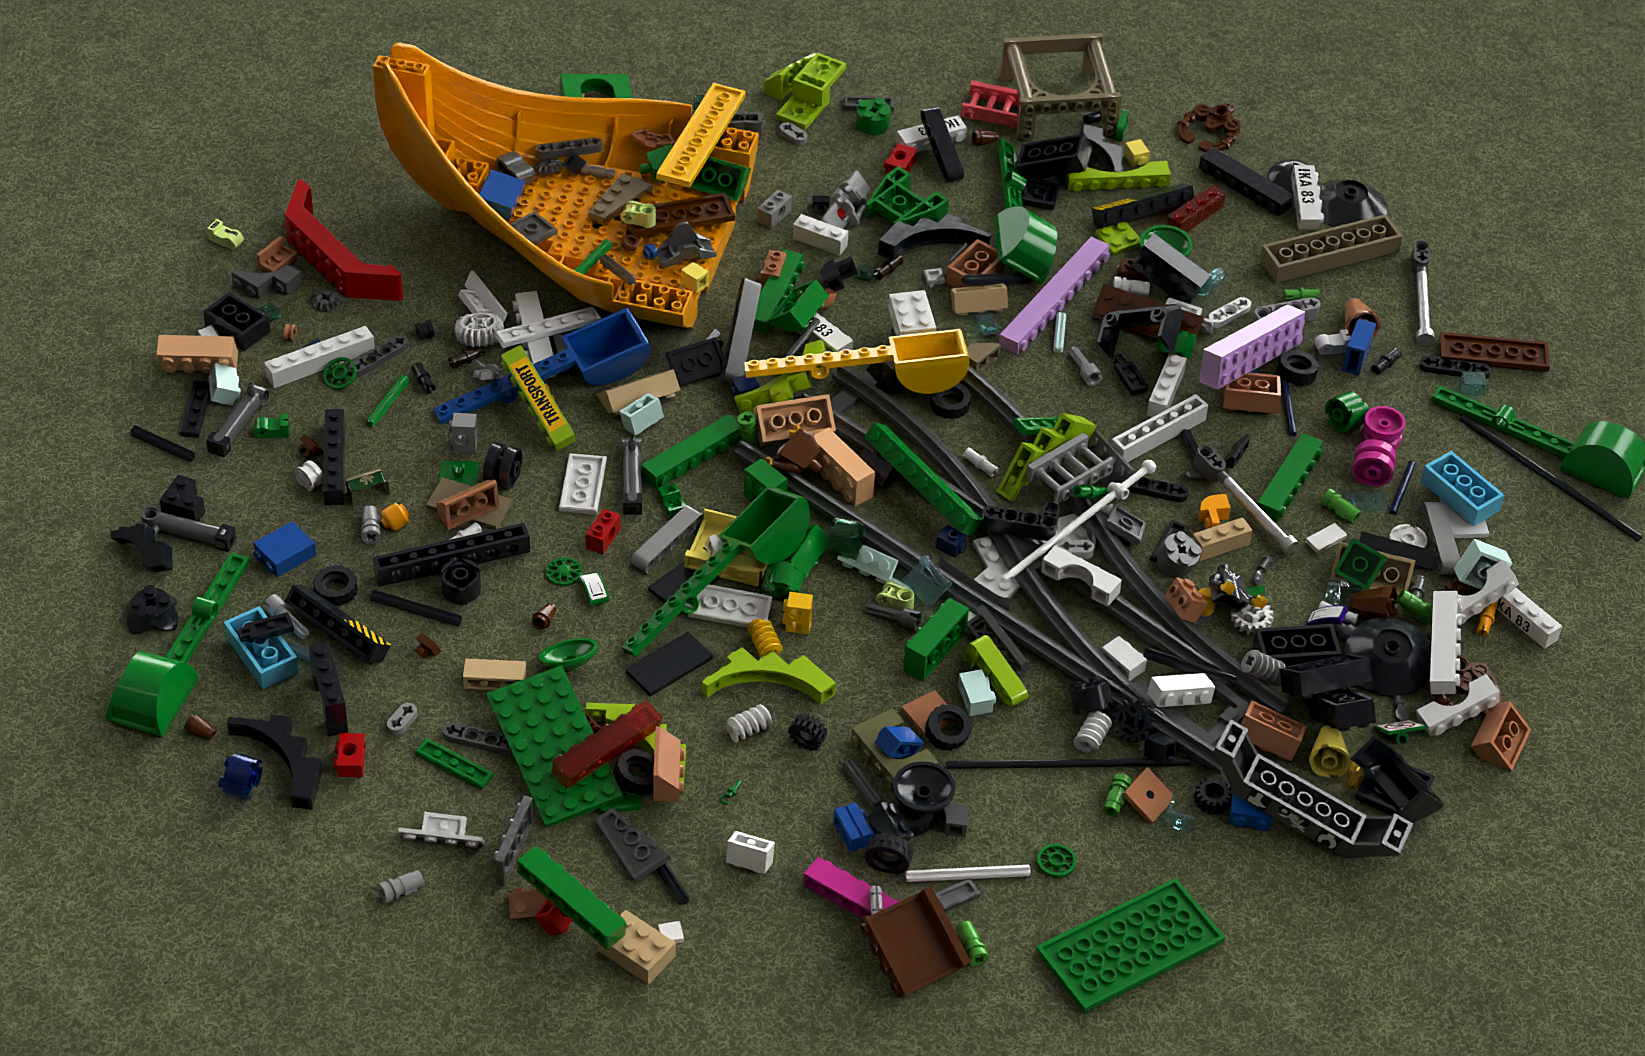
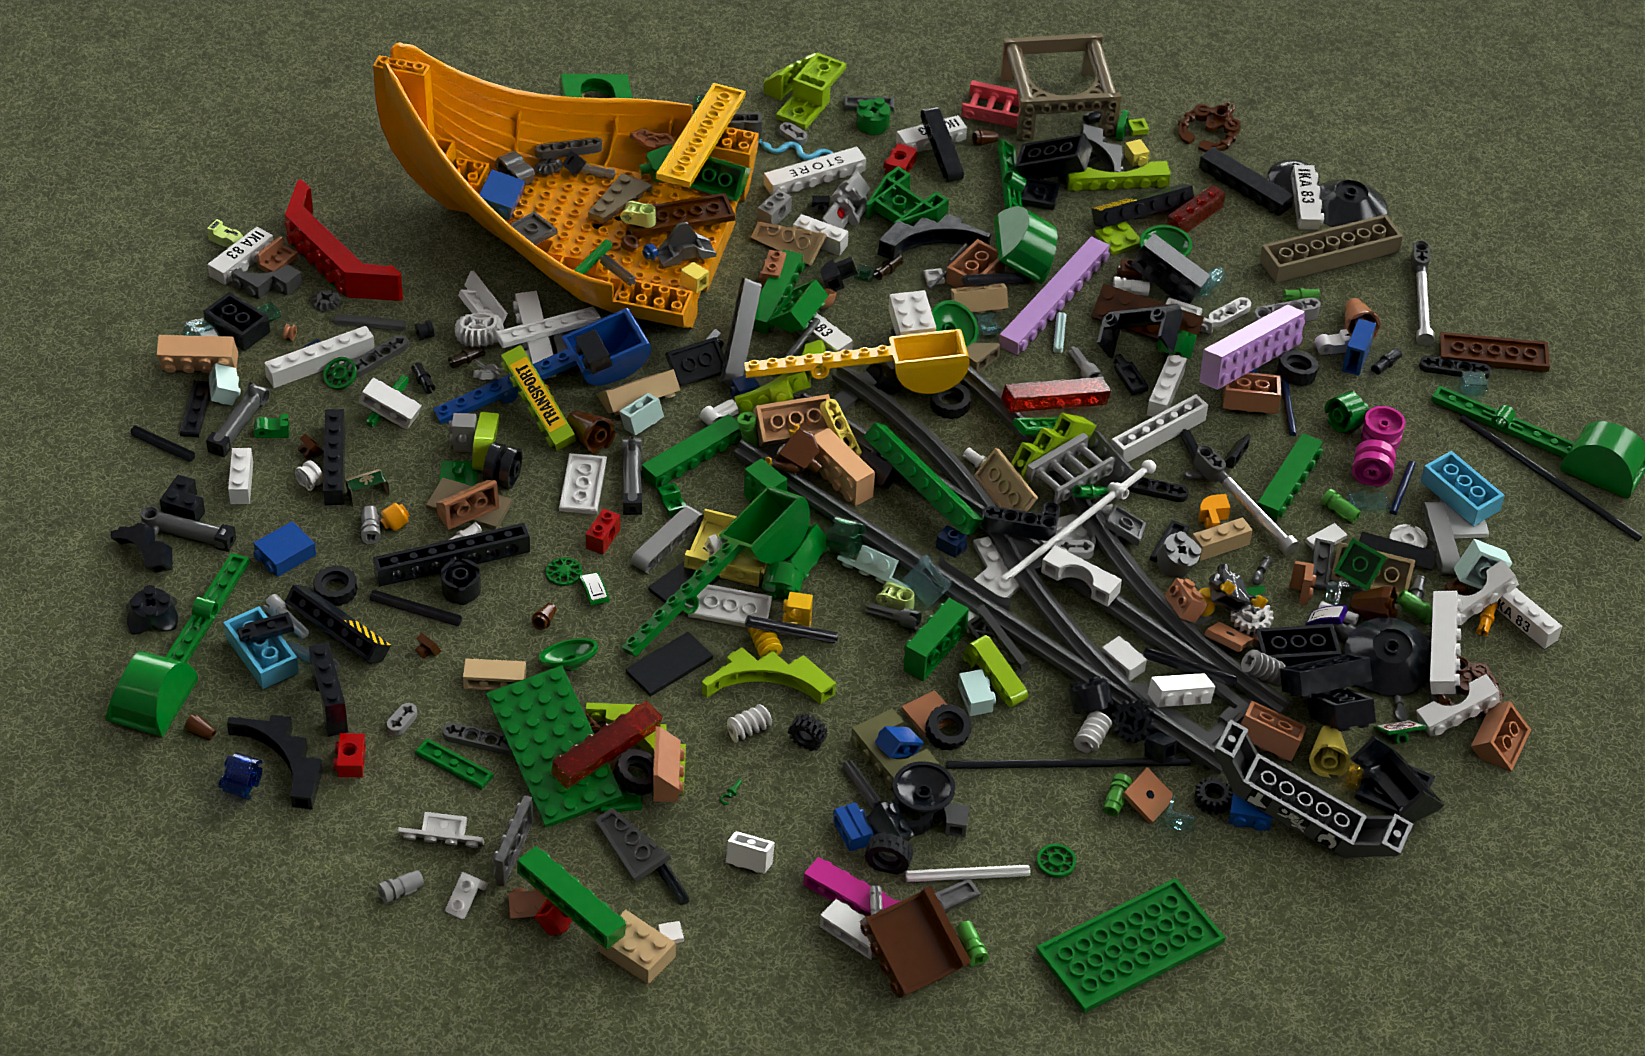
(191, 329): none -> clear light blue bracket
(239, 255): none -> white brick
(240, 476): none -> white brick
(372, 322): none -> dark grey axle
(390, 403): none -> white brick
(464, 894): none -> white bracket
(484, 438): none -> lime beam
(592, 430): none -> reddish brown cone
(593, 352): none -> black brick
(711, 415): none -> white piece
(767, 147): none -> medium azure animal
(790, 239): none -> tan wing
(791, 629): none -> black axle
(815, 171): none -> white brick
(845, 430): none -> light yellow beam
(845, 925): none -> white brick
(954, 315): none -> green dish
(1004, 483): none -> tan tile
(1055, 394): none -> clear red brick
(1138, 127): none -> lime plate
(1228, 636): none -> nougat tile
(1303, 579): none -> nougat bracket
(1322, 562): none -> dark grey tile

